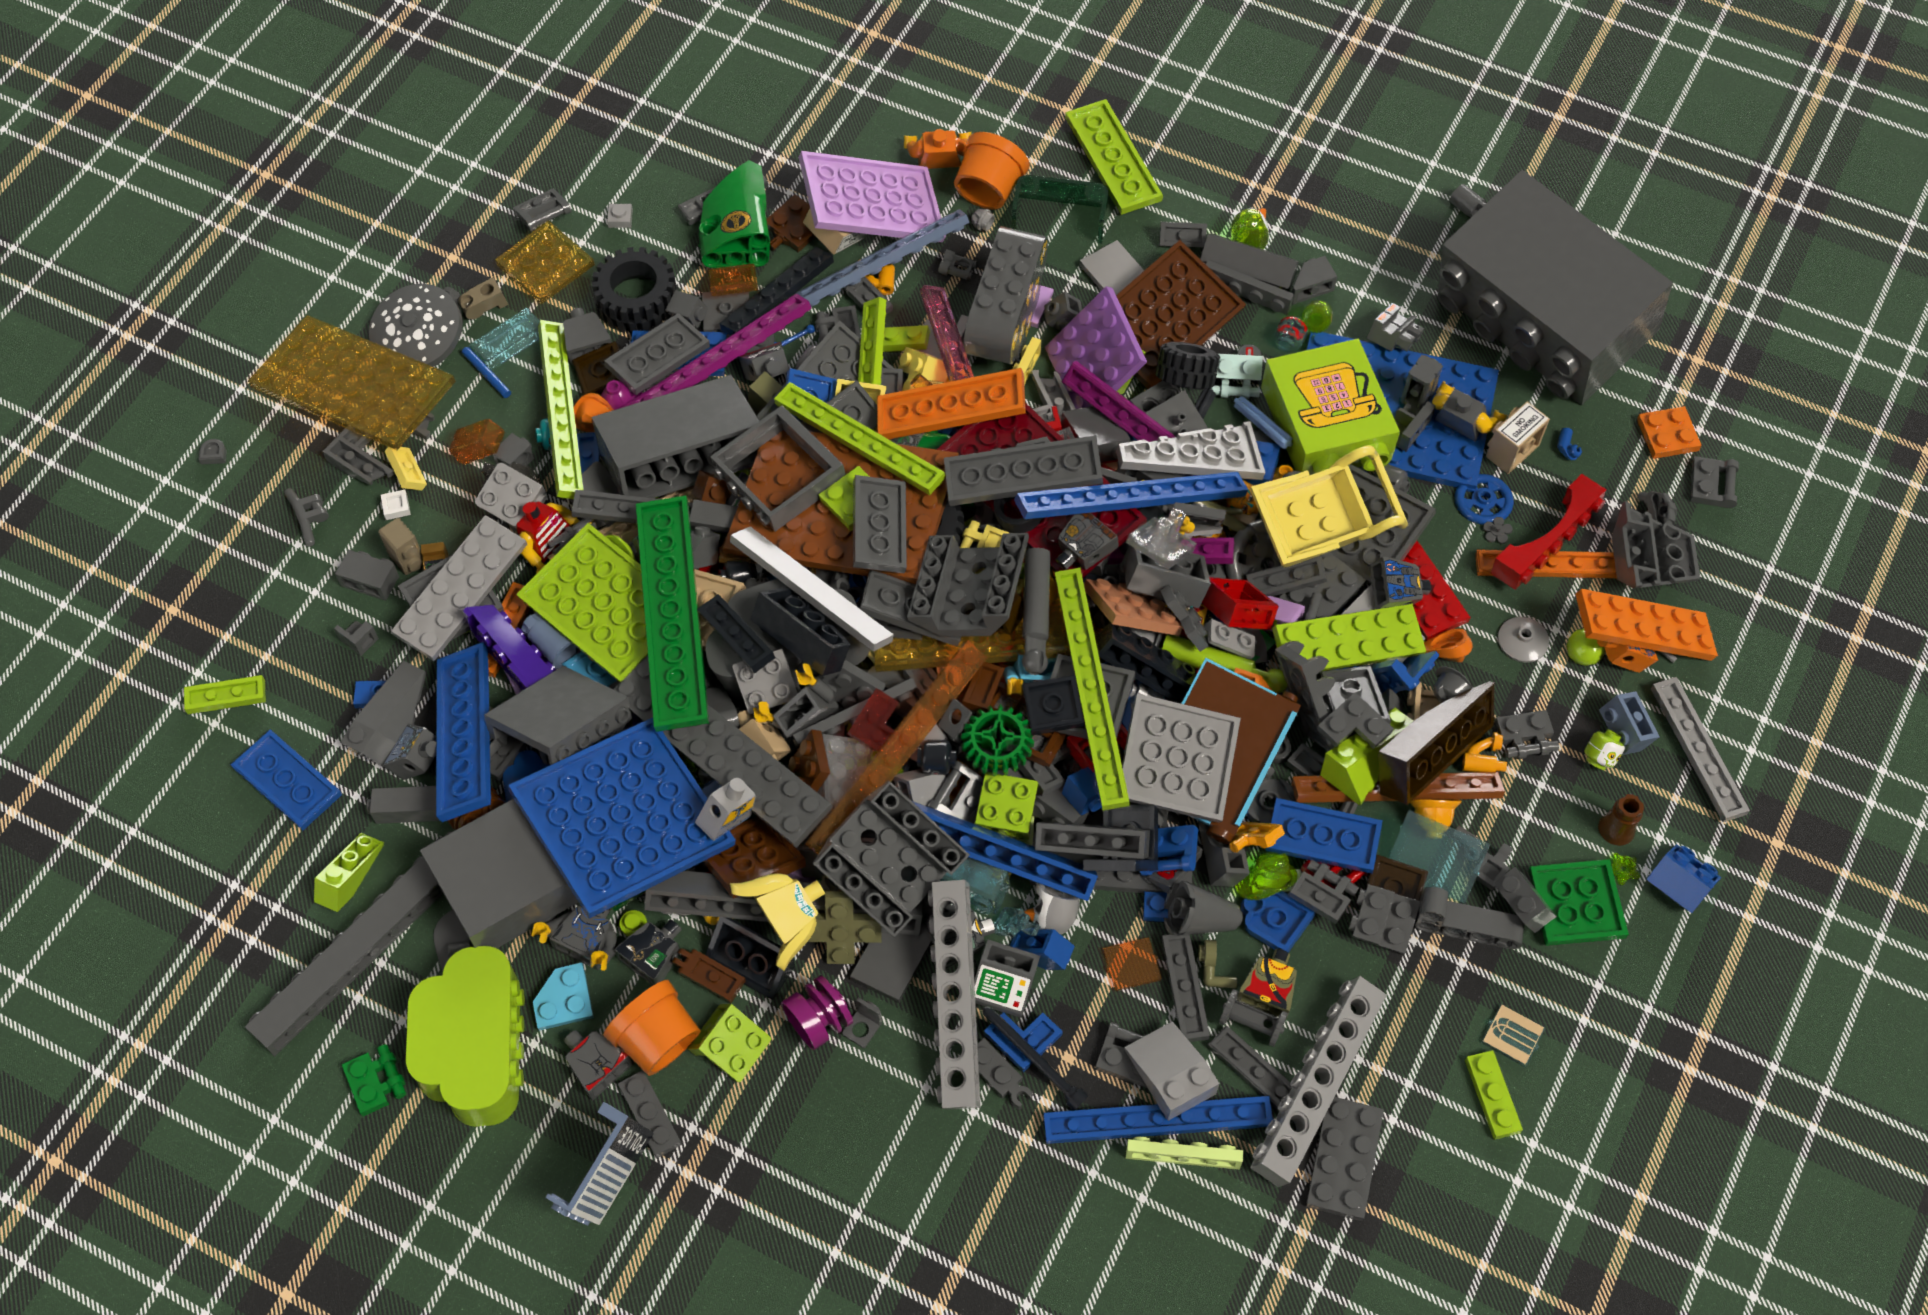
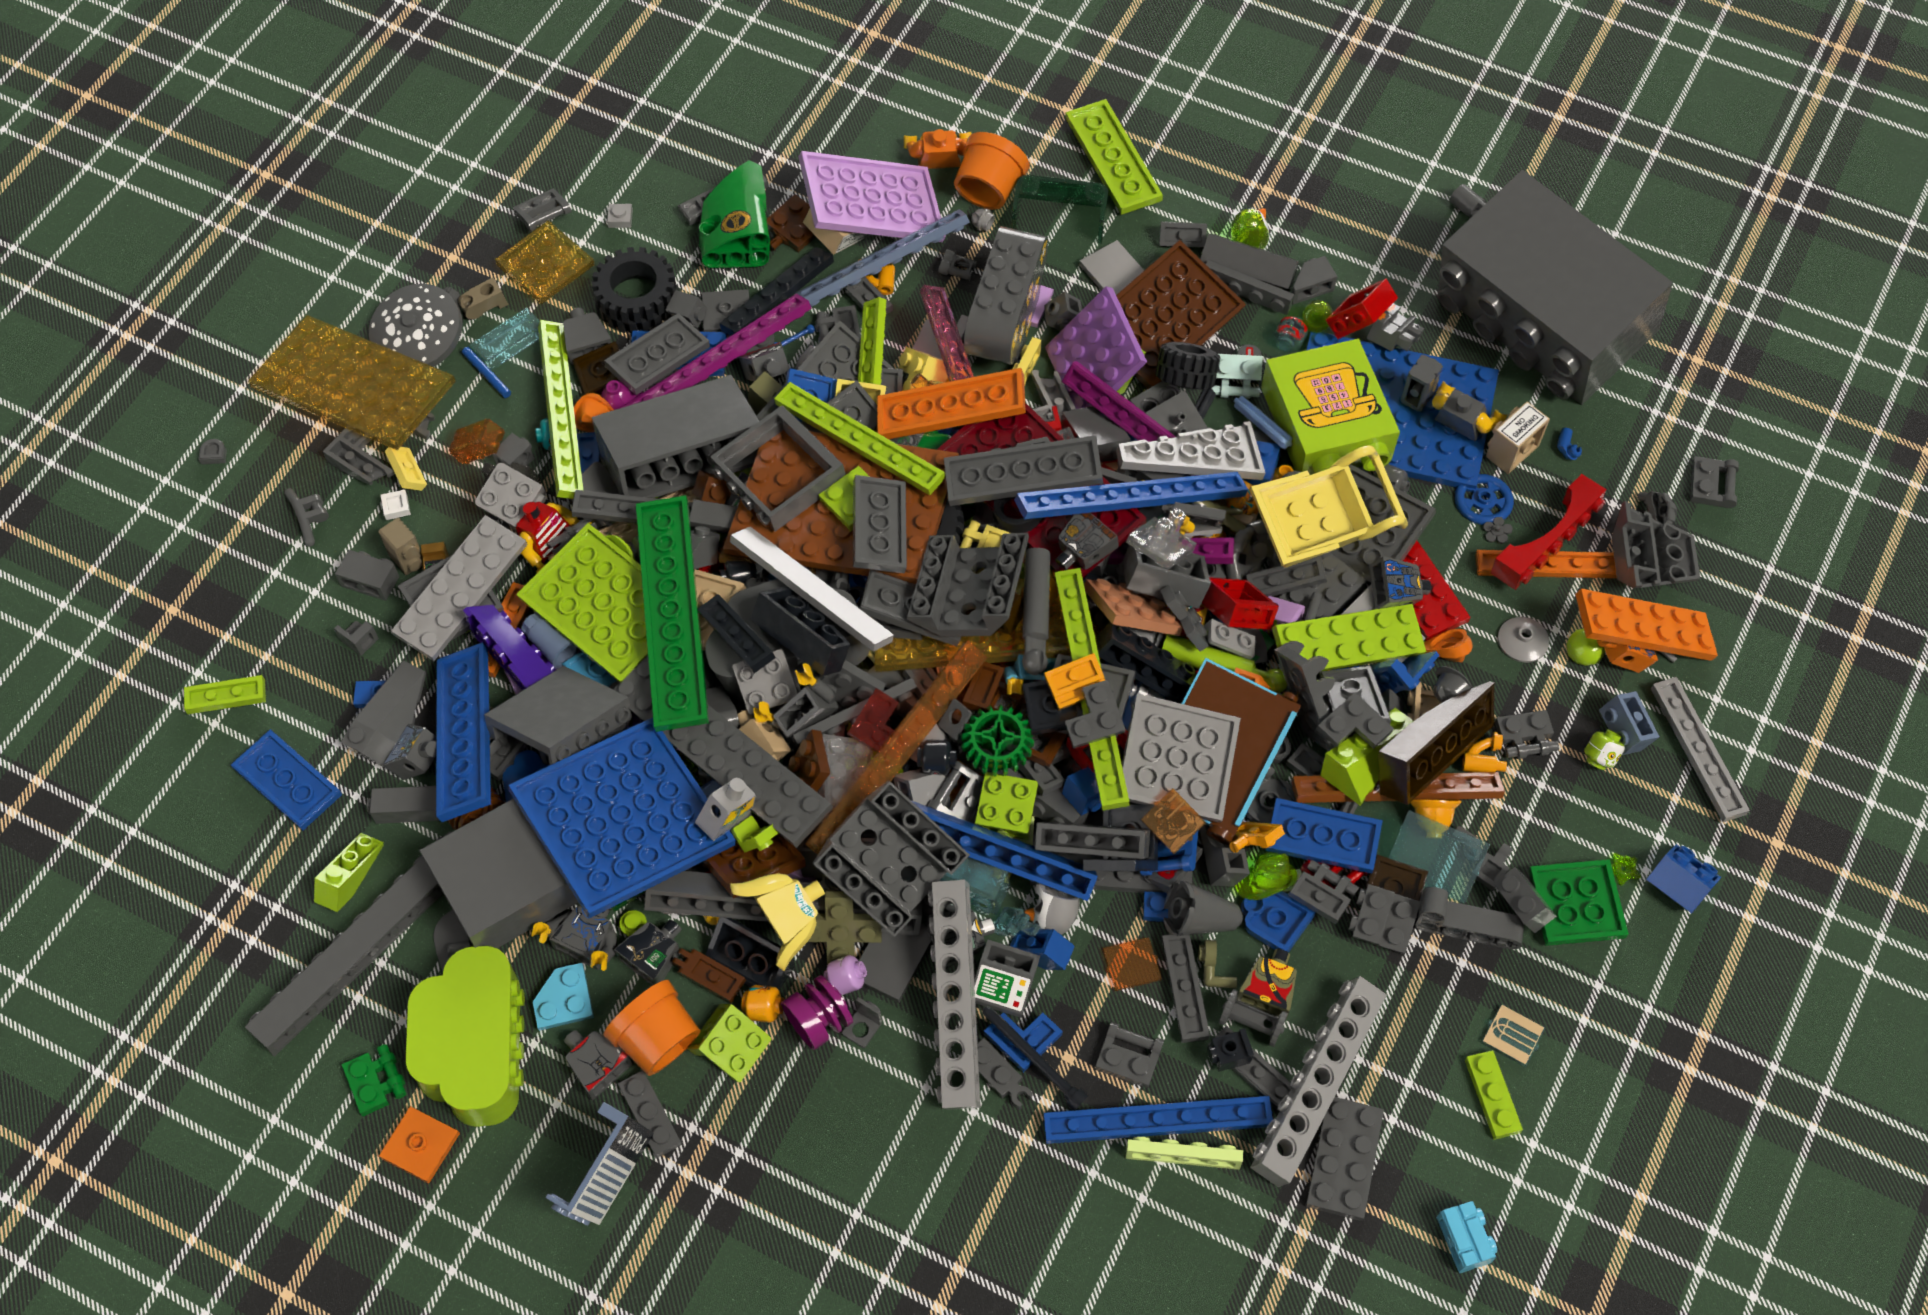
(419, 1144): none -> orange plate
(733, 279): clear orange plate -> none
(751, 836): none -> lime bracket
(762, 1003): none -> light orange head
(846, 974): none -> lavender head
(909, 336): lime plate -> none
(1067, 680): none -> light orange plate
(1103, 716): none -> dark grey plate
(1172, 1070): light grey slope -> none
(1173, 821): none -> clear orange piece
(1230, 1059): none -> black brick
(1361, 309): none -> red window
(1411, 423): dark grey panel -> none
(1467, 1237): none -> medium azure brick
(1621, 821): reddish brown plant -> none
(1669, 432): orange plate -> none

